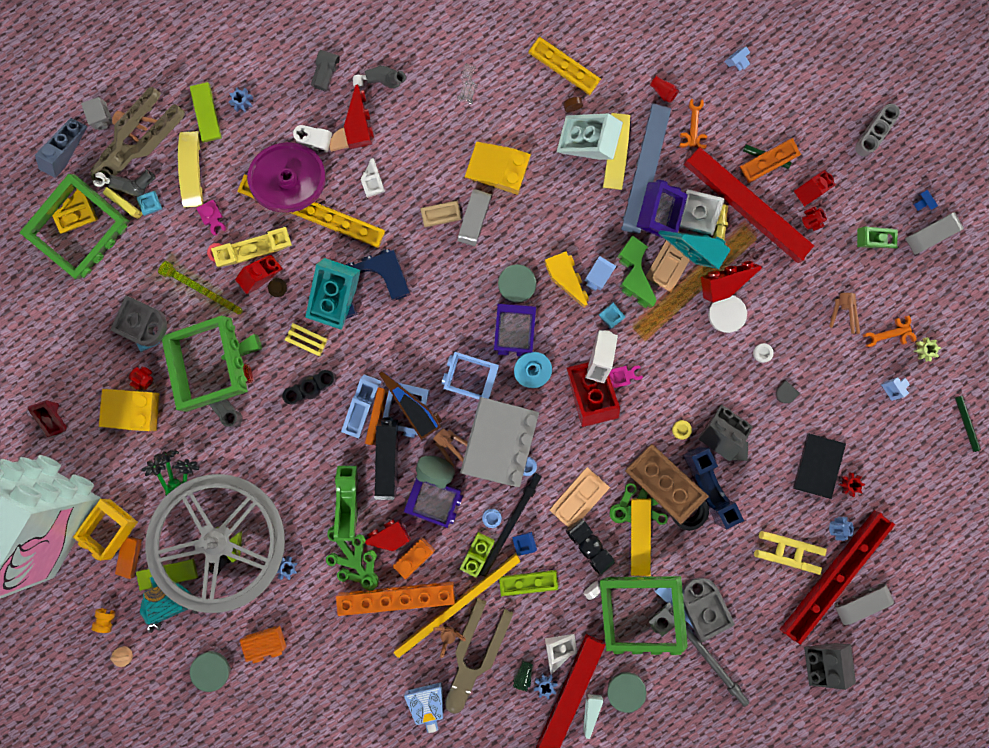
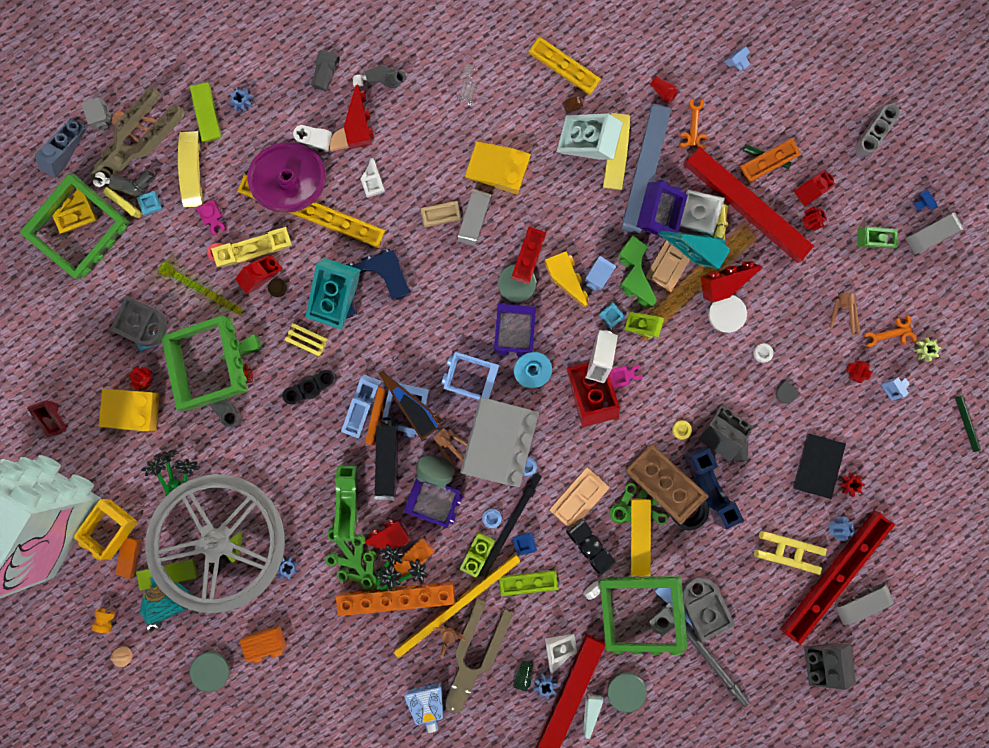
(387, 578): none -> black plant
(528, 255): none -> red tile
(644, 324): none -> lime slope
(858, 371): none -> red gear

